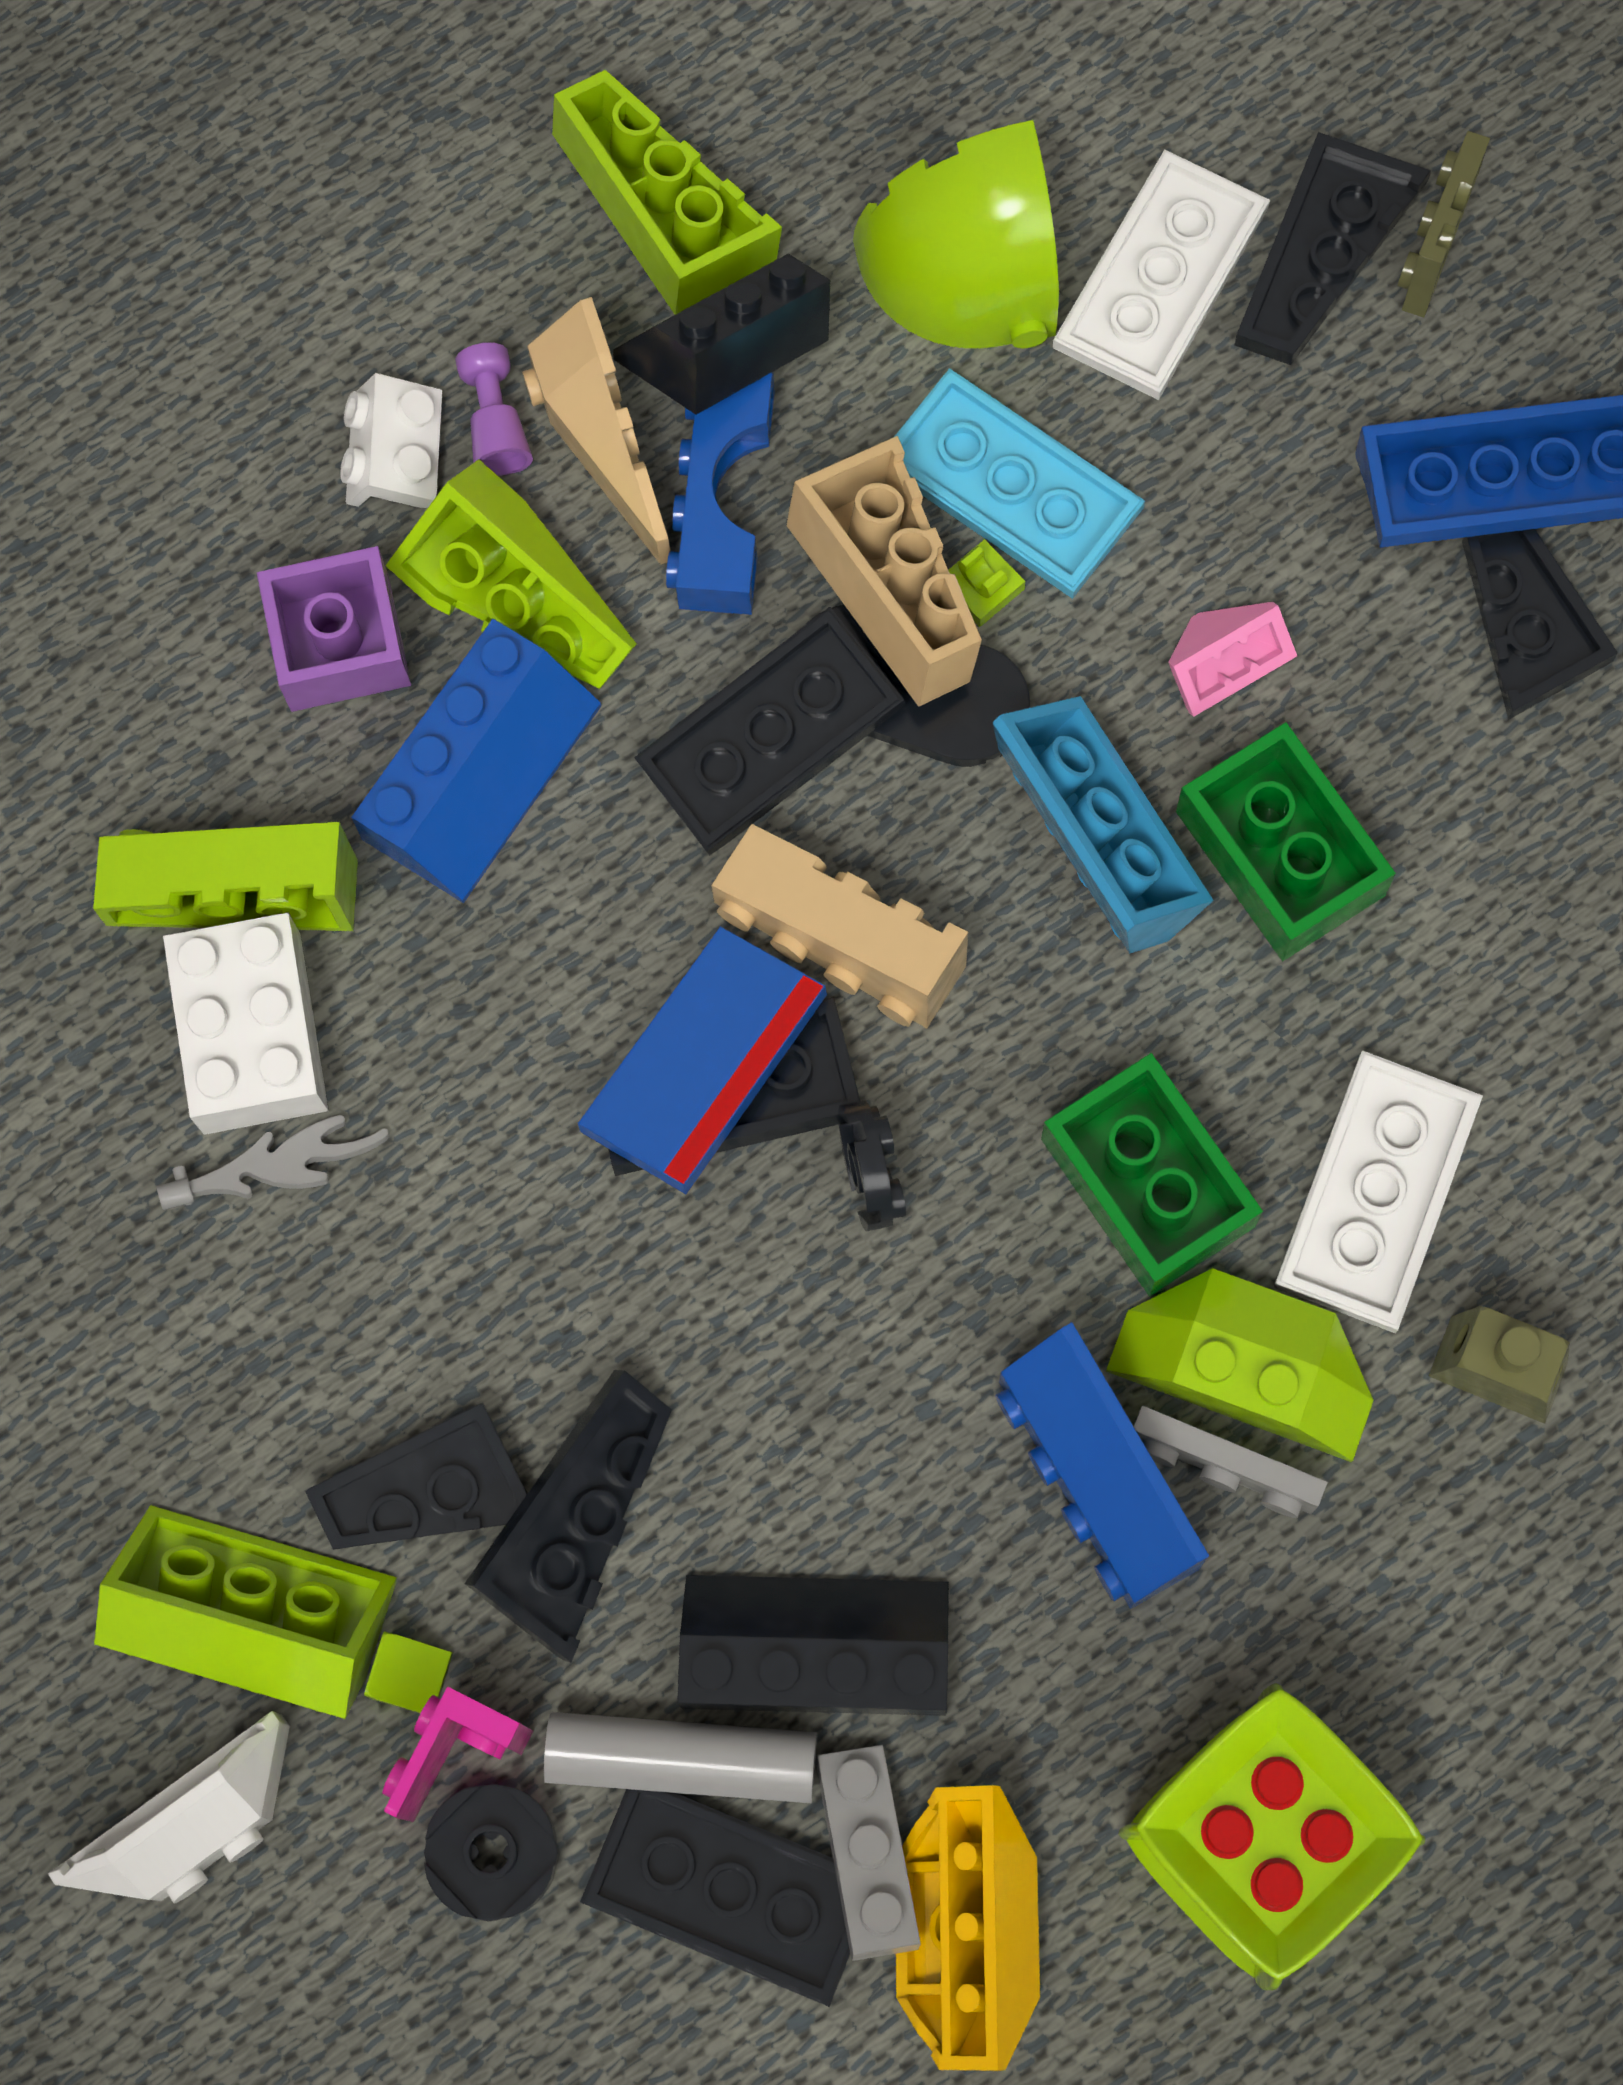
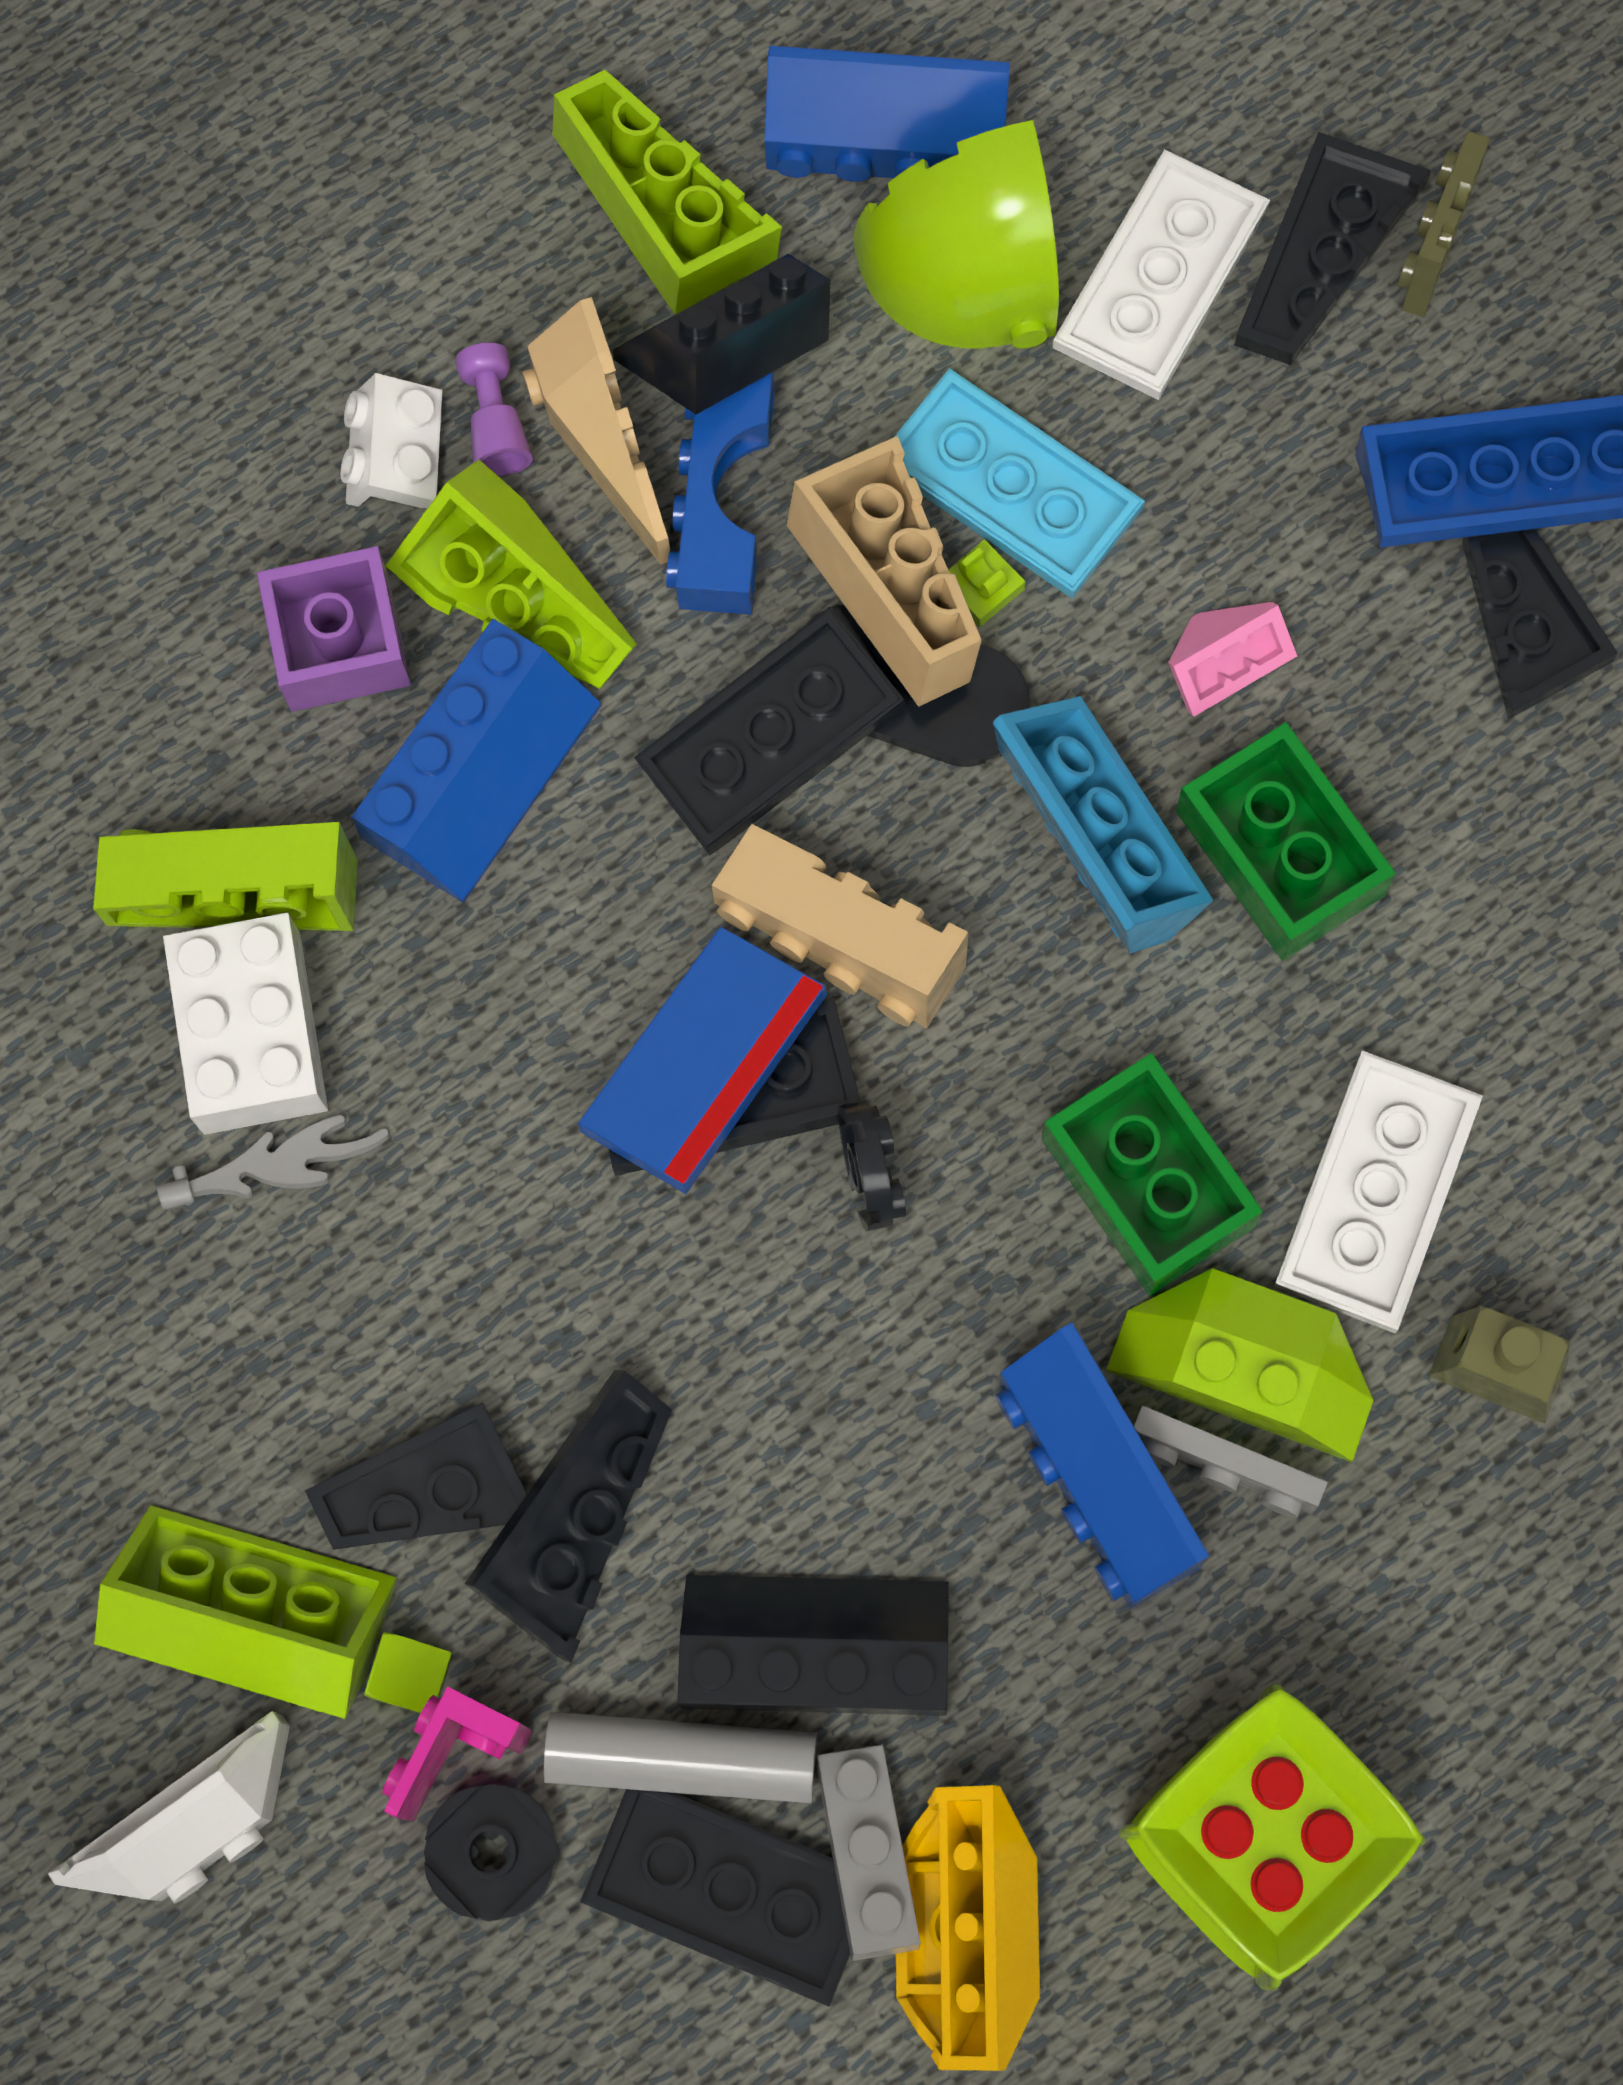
(875, 110): none -> blue slope

